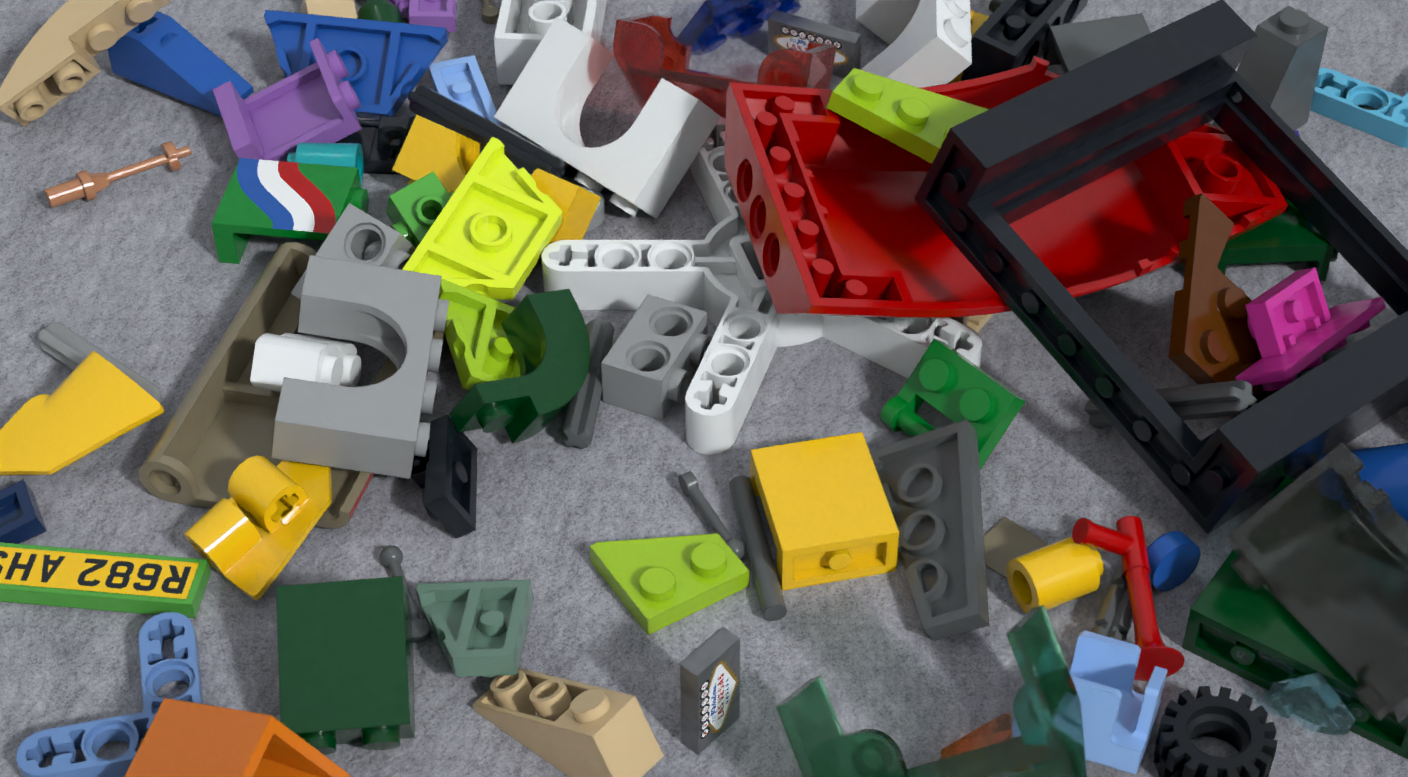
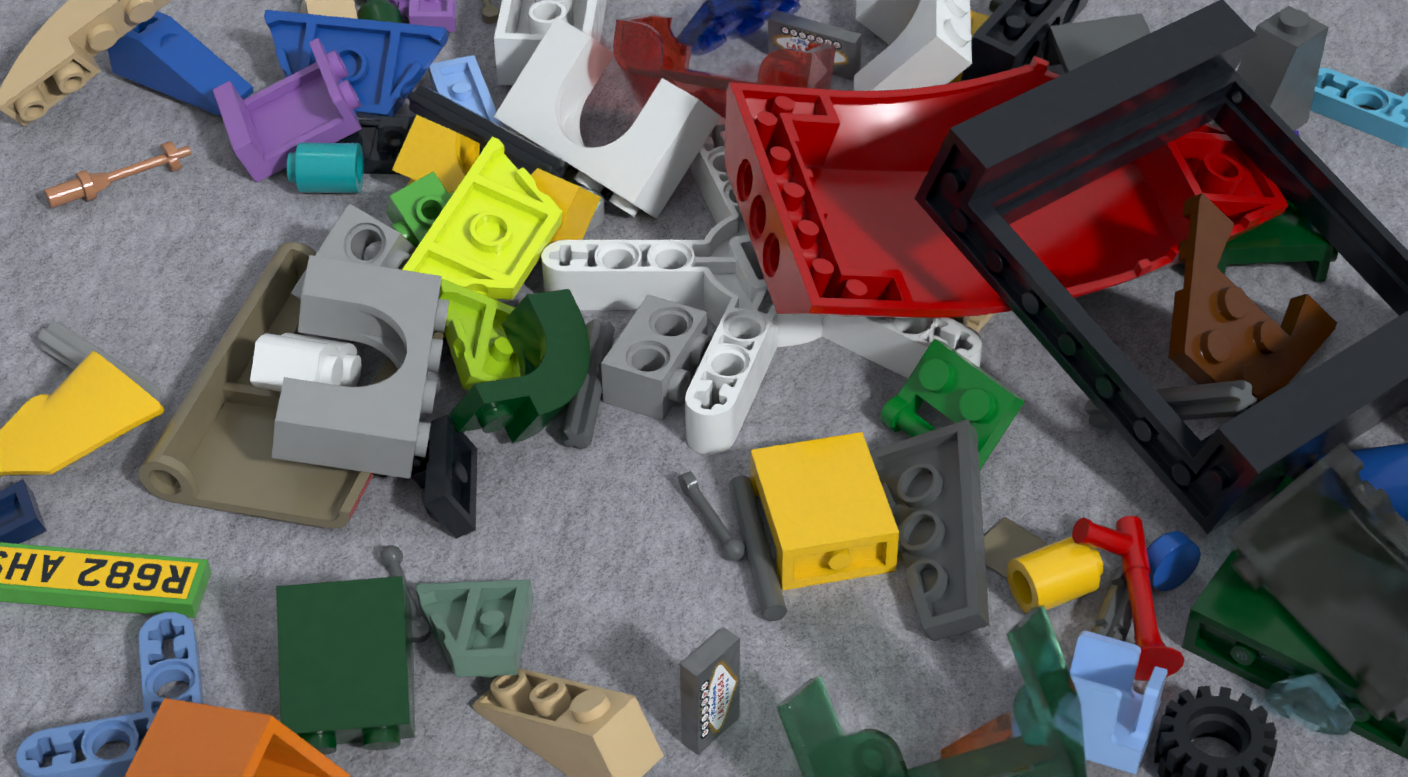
(262, 521): yellow panel -> none
(283, 202): panel -> none
(669, 575): lime wing -> none
(900, 112): lime wing -> none
(1298, 328): dark pink bracket -> none

